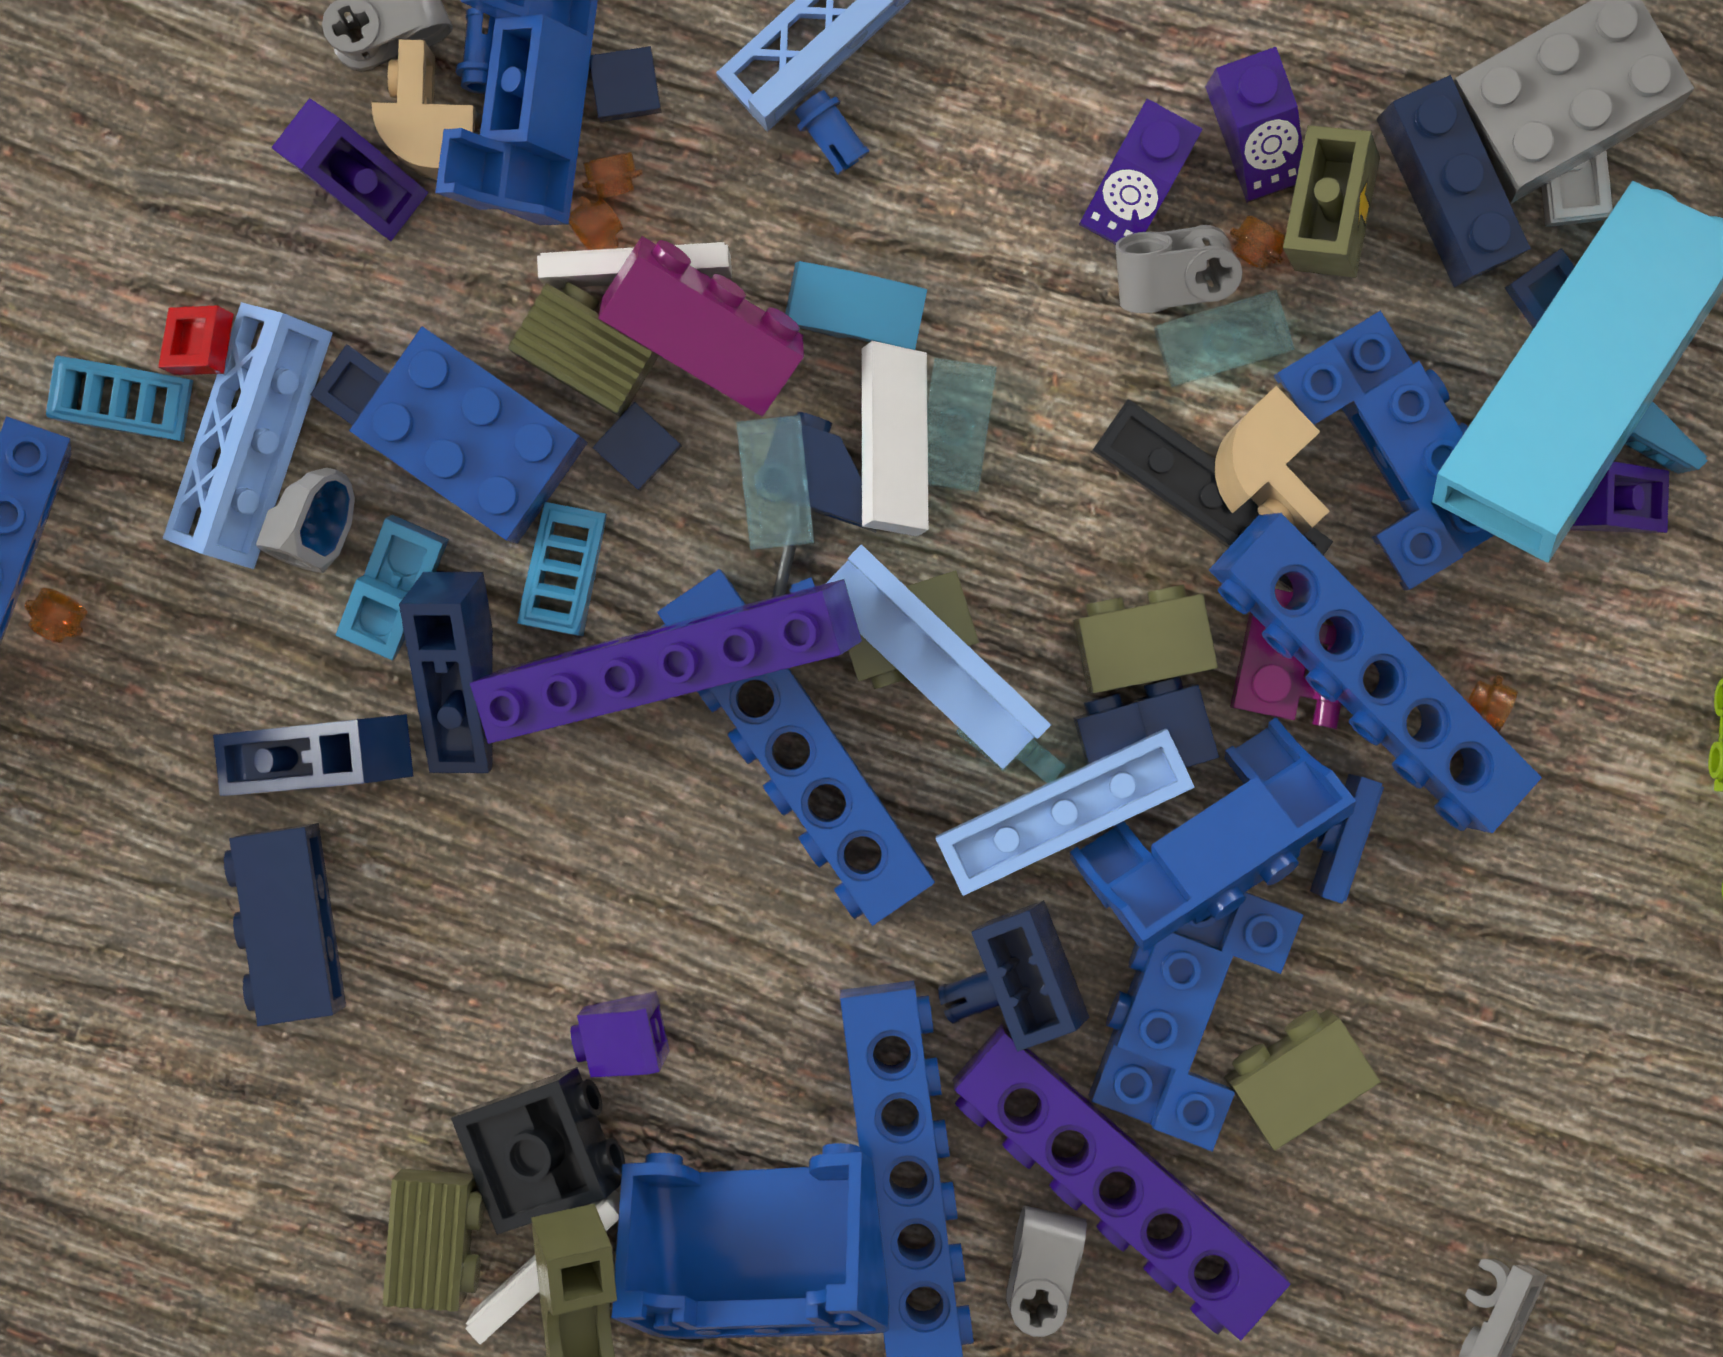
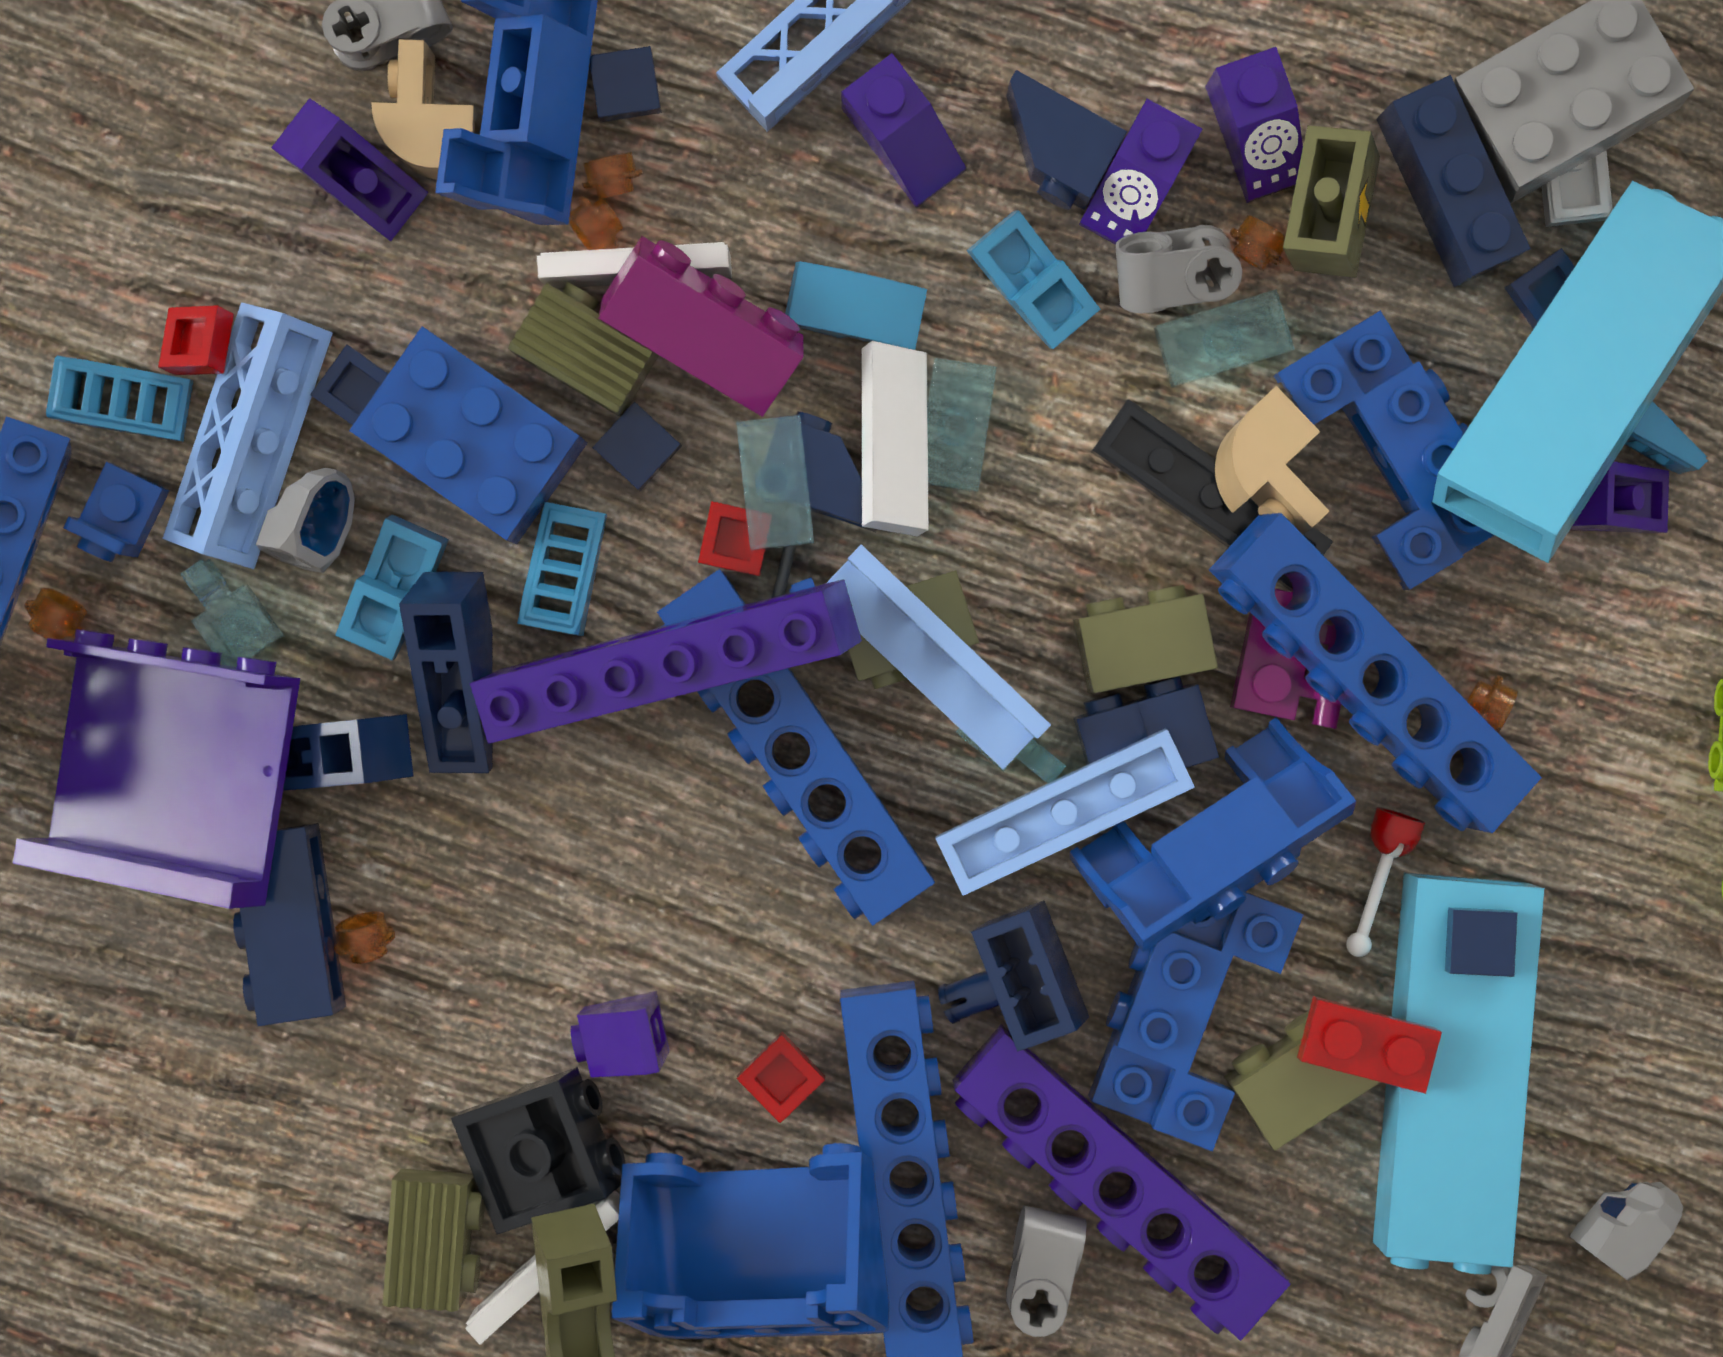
(117, 514): none -> blue bracket
(169, 772): none -> panel
(232, 621): none -> clear light blue plate
(364, 937): none -> clear orange plate
(476, 53): blue pin -> none
(727, 541): none -> red plate
(781, 1077): none -> red plate
(831, 131): blue pin -> none
(902, 130): none -> dark purple slope
(1033, 279): none -> dark azure slope
(1061, 142): none -> dark blue slope
(1345, 841): blue plate -> none
(1369, 1044): none -> red plate
(1394, 837): none -> hinge
(1458, 1149): none -> medium azure brick
(1481, 942): none -> dark blue tile
(1630, 1226): none -> light grey rock

